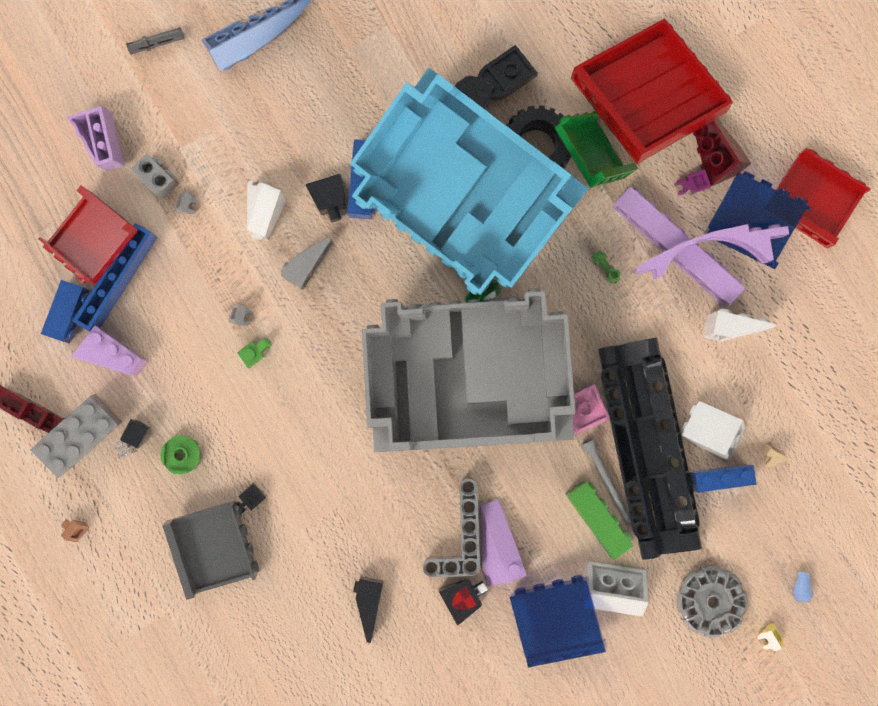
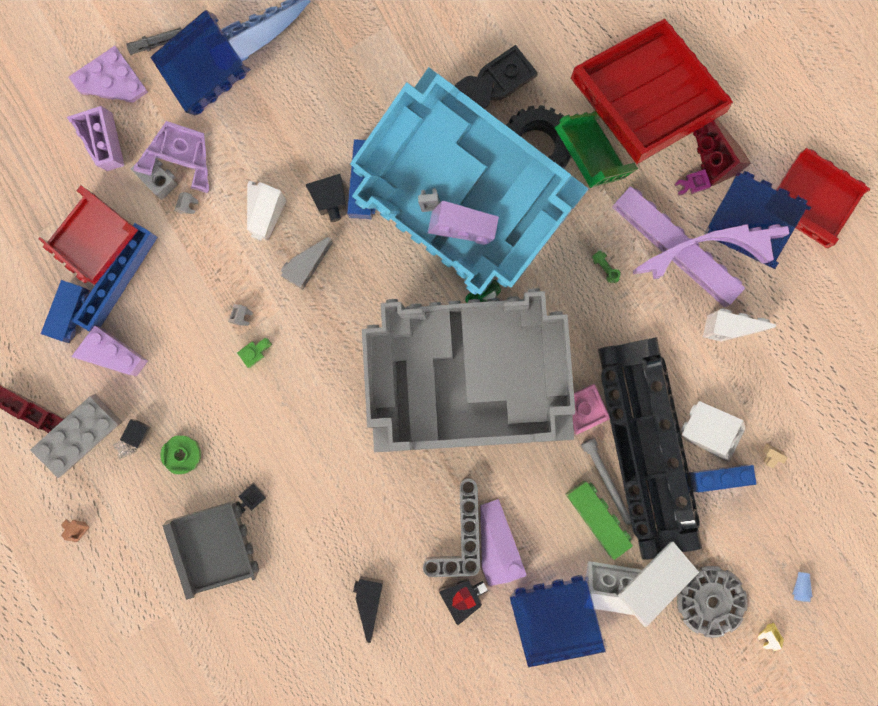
(109, 78): none -> lavender plate
(180, 147): none -> lavender wing
(199, 63): none -> clear blue panel
(429, 201): none -> light grey tile
(463, 223): none -> lavender wedge
(658, 584): none -> white tile

